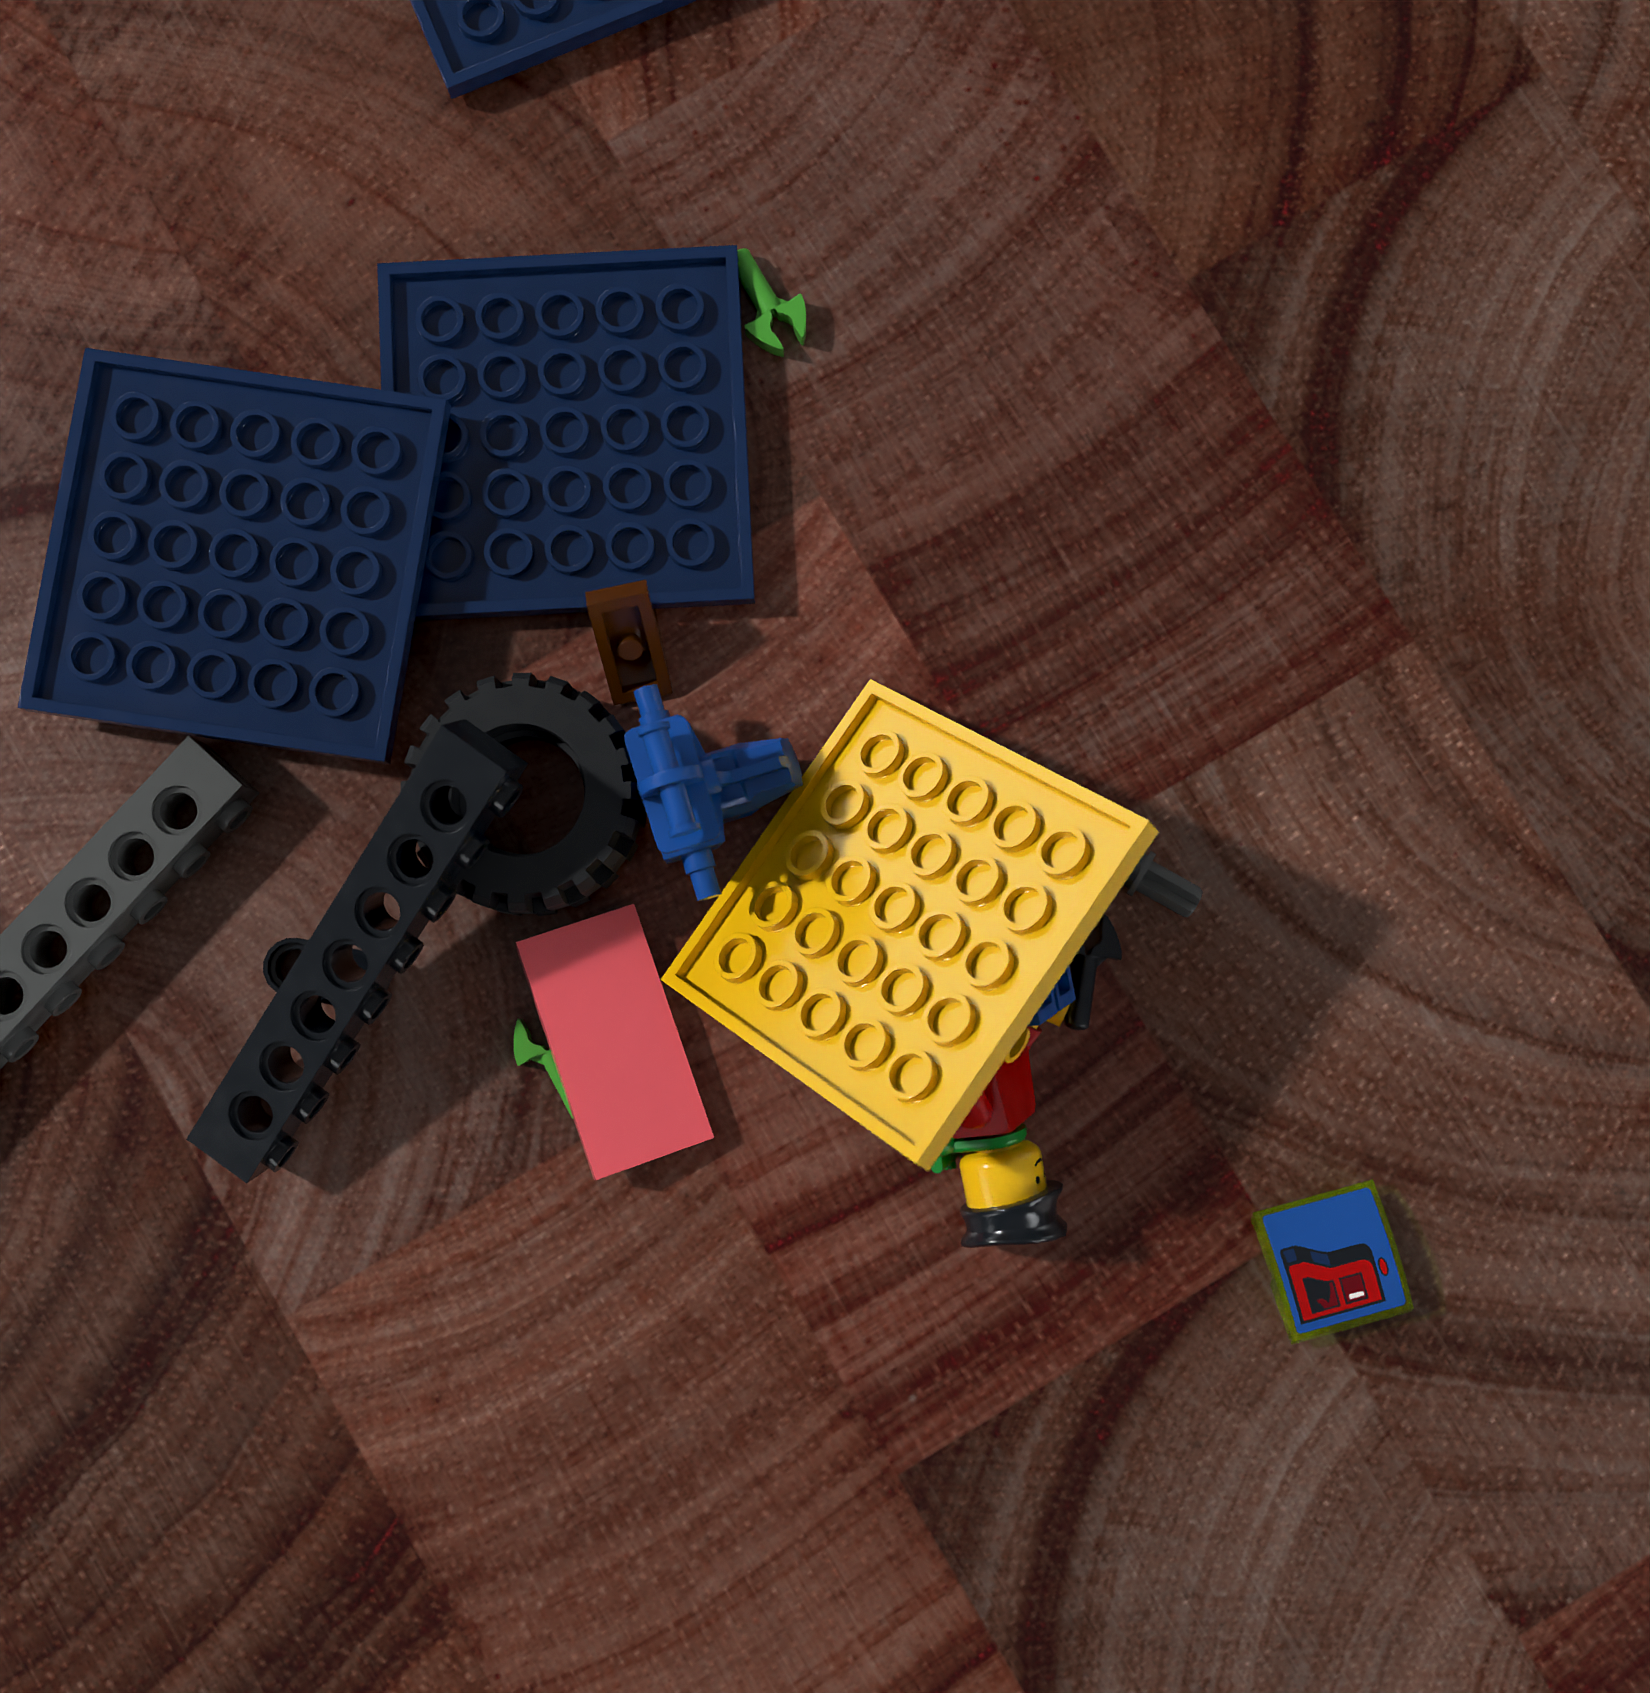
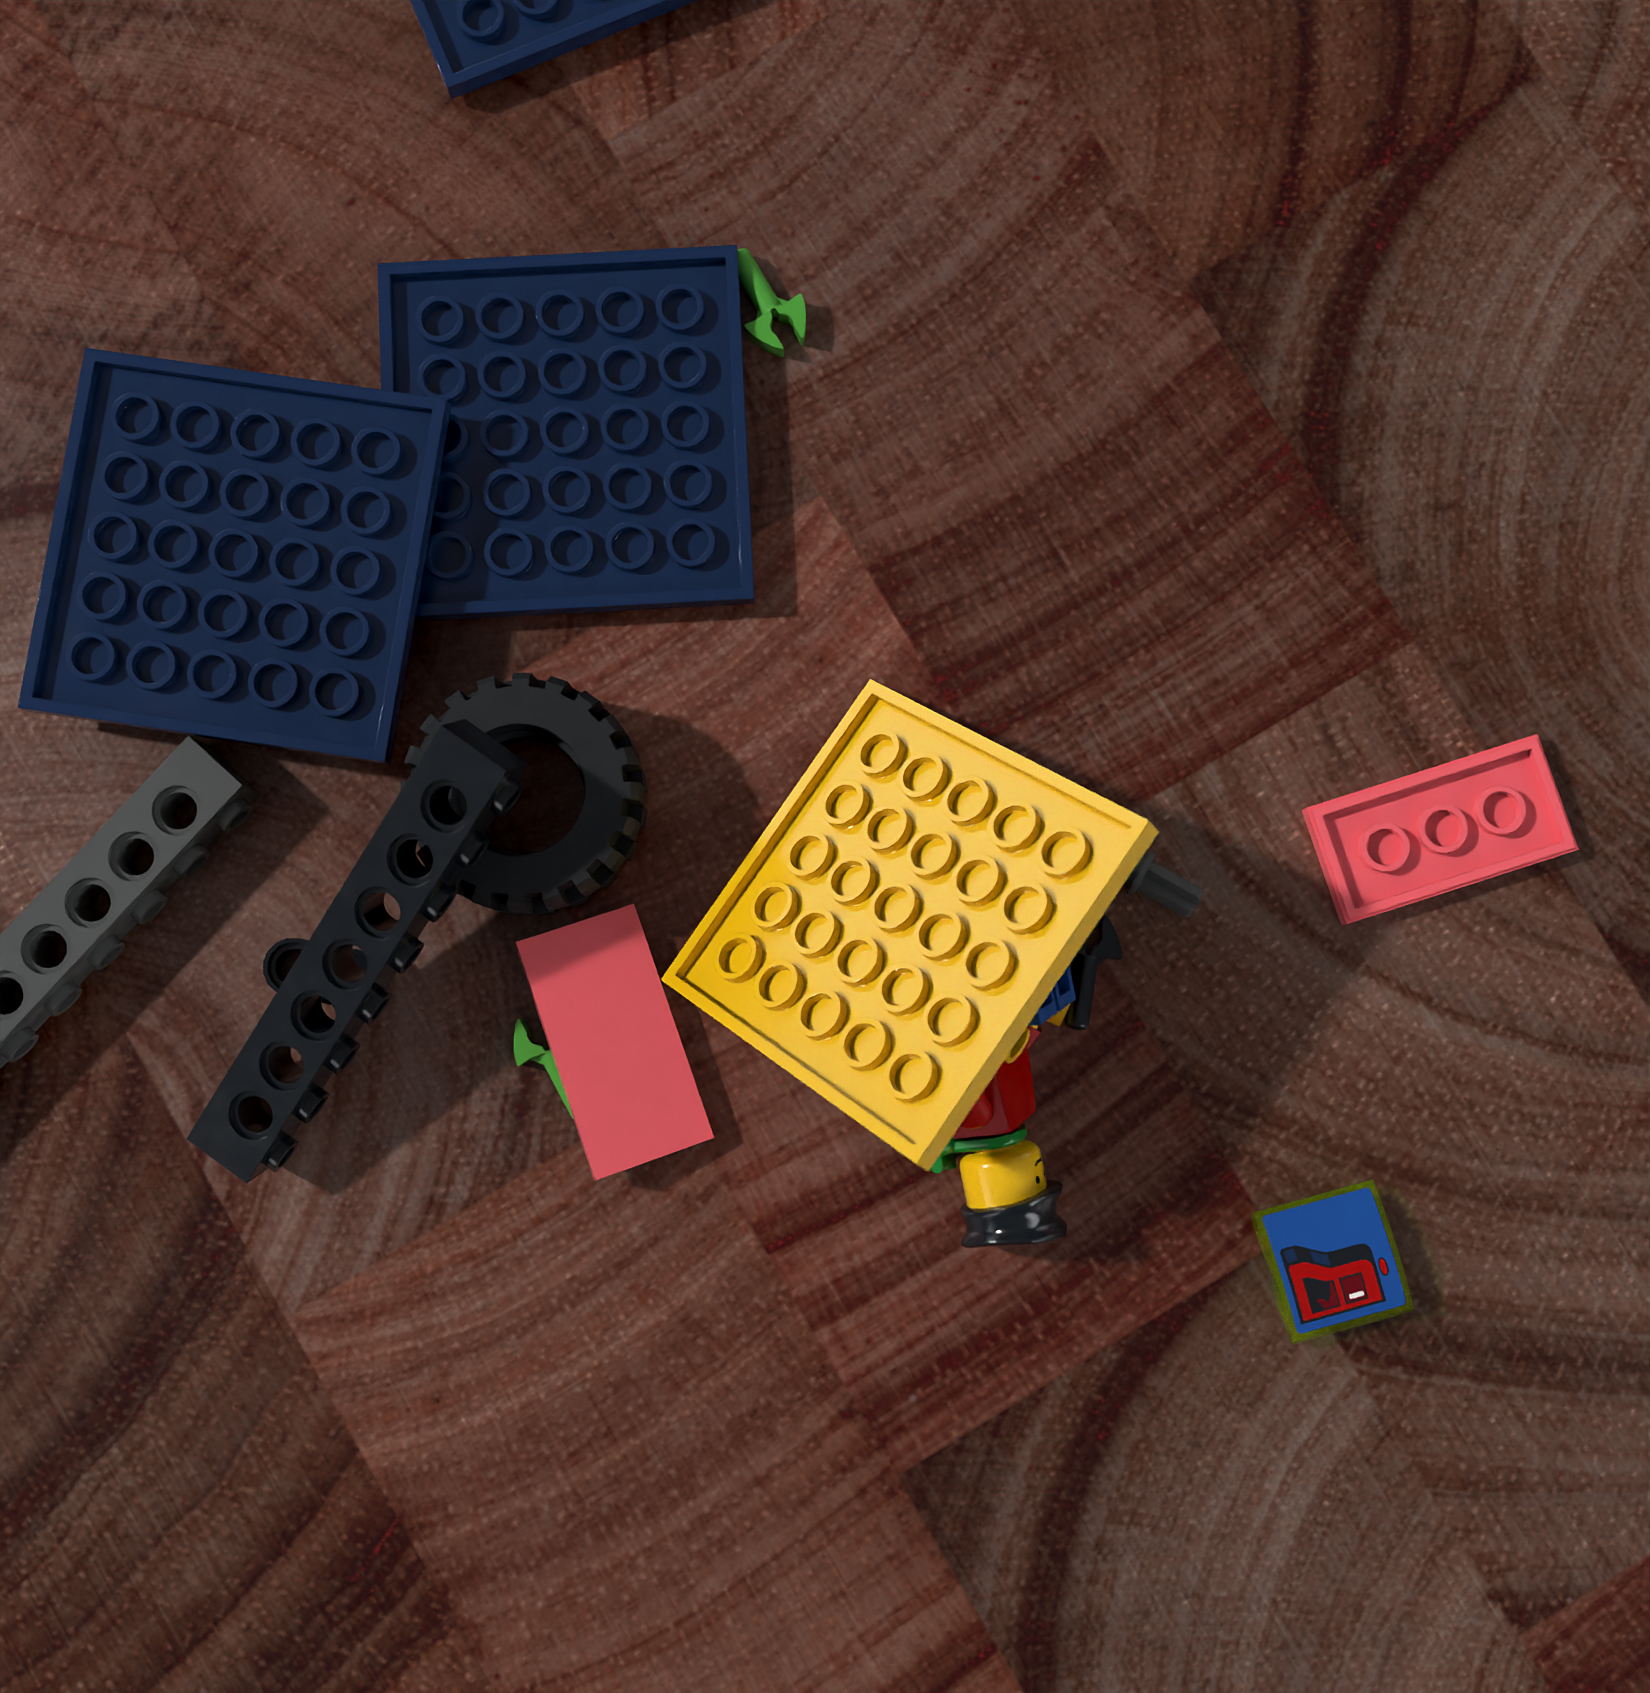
(628, 639): reddish brown slope -> none
(697, 792): blue piece -> none
(1439, 829): none -> coral tile

